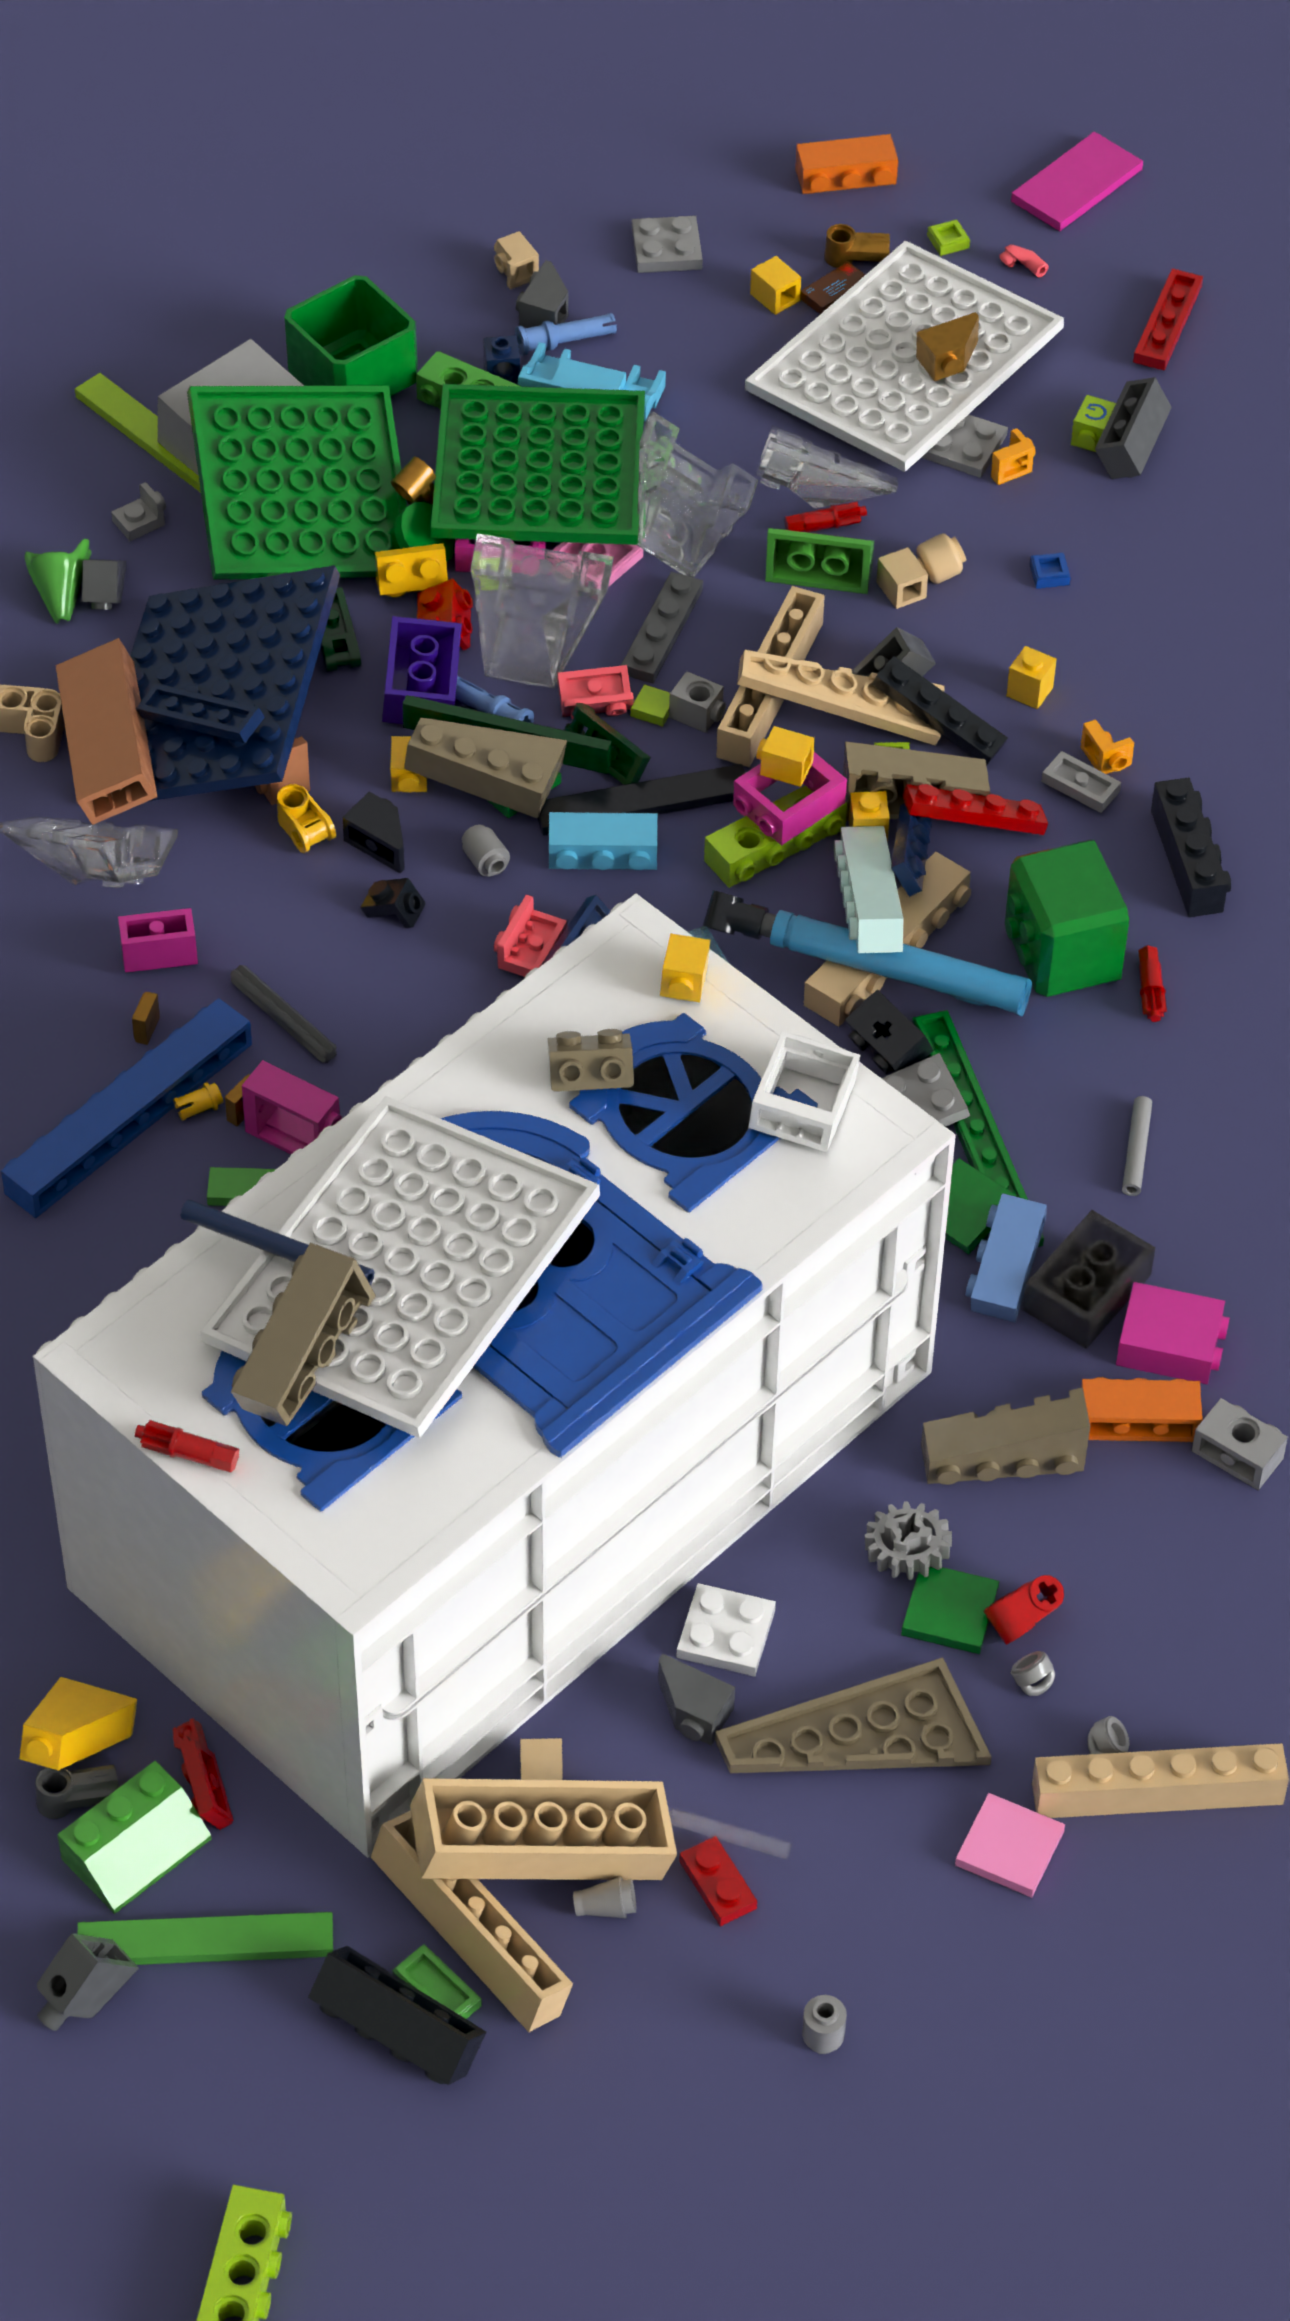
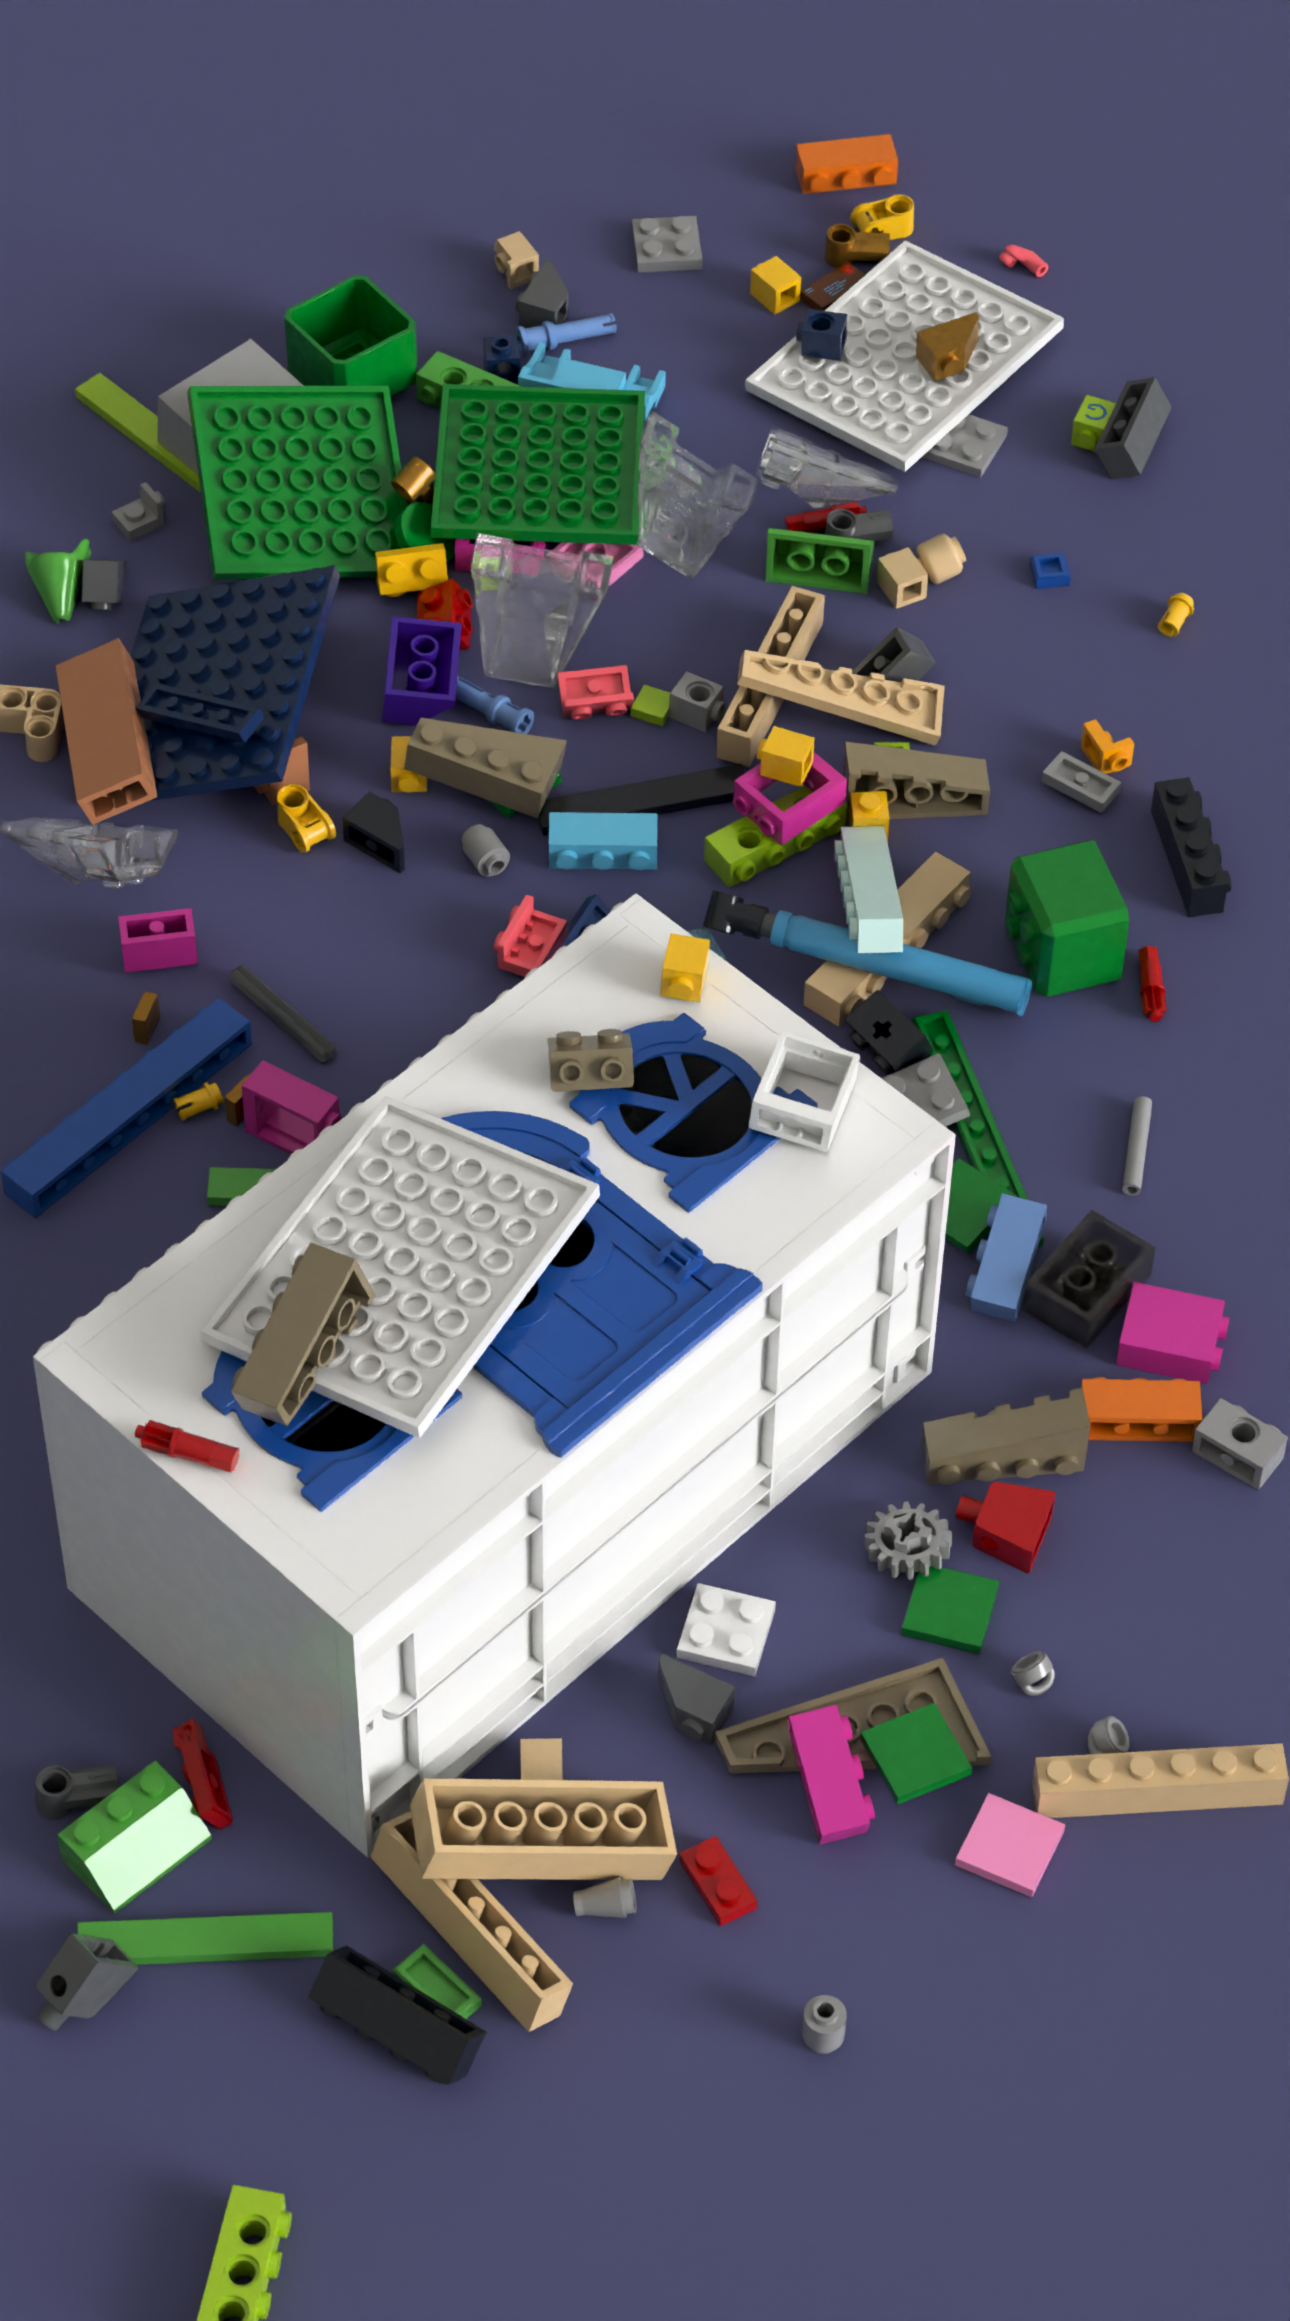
(75, 1724): yellow slope -> none
(249, 1233): dark blue piece -> none
(338, 635): dark green plate -> none
(393, 898): black bracket -> none
(580, 749): dark green tile -> none
(626, 758): dark green plate -> none
(662, 626): dark grey plate -> none
(730, 1833): clear bar -> none
(822, 334): none -> dark blue brick
(830, 1774): none -> dark pink brick
(866, 526): none -> dark grey piece
(887, 215): none -> yellow piece
(911, 850): dark blue plate -> none
(915, 1753): none -> green tile
(939, 710): black plate -> none
(948, 237): lime tile -> none
(975, 809): red plate -> none
(1009, 1522): none -> red torso
(1013, 460): light orange bracket -> none
(1021, 1609): red piece -> none
(1031, 677): yellow brick -> none
(1076, 181): dark pink tile -> none
(1168, 319): red plate -> none
(1178, 609): none -> yellow pin

